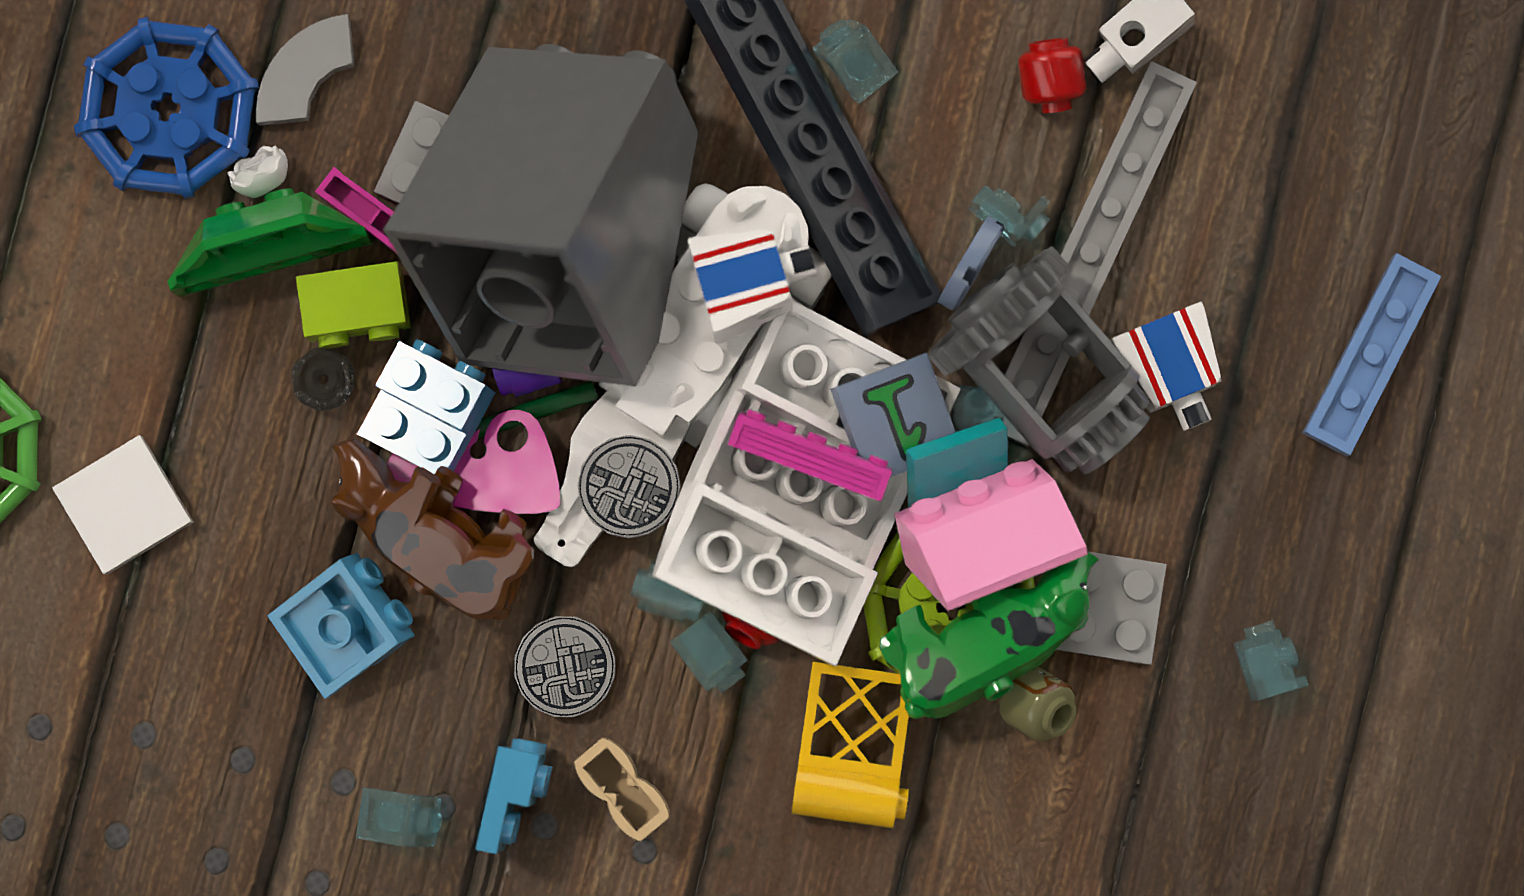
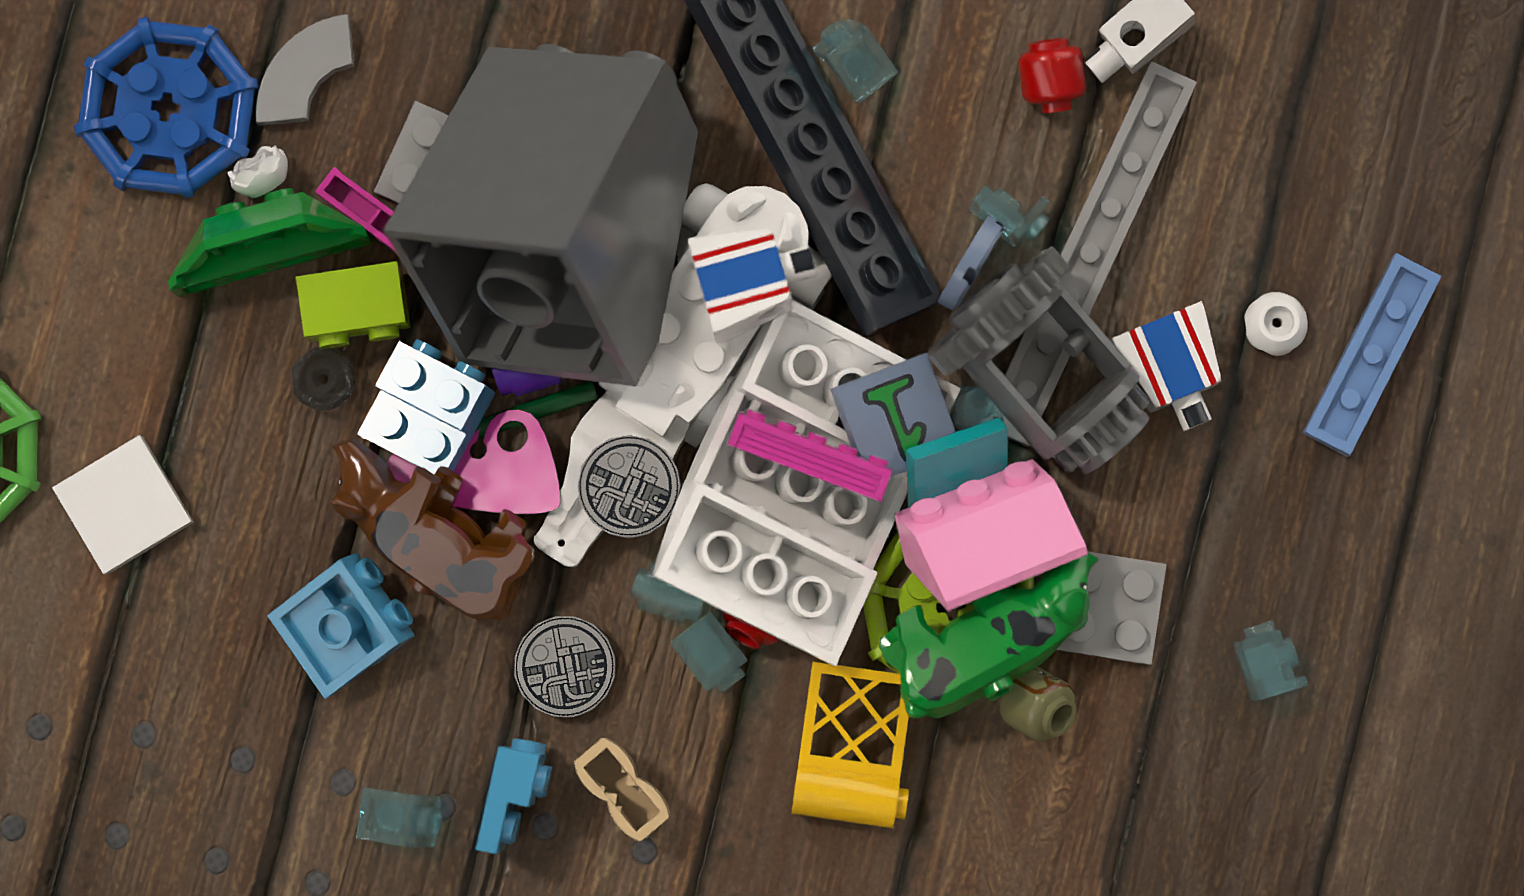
(1261, 331): none -> white plate

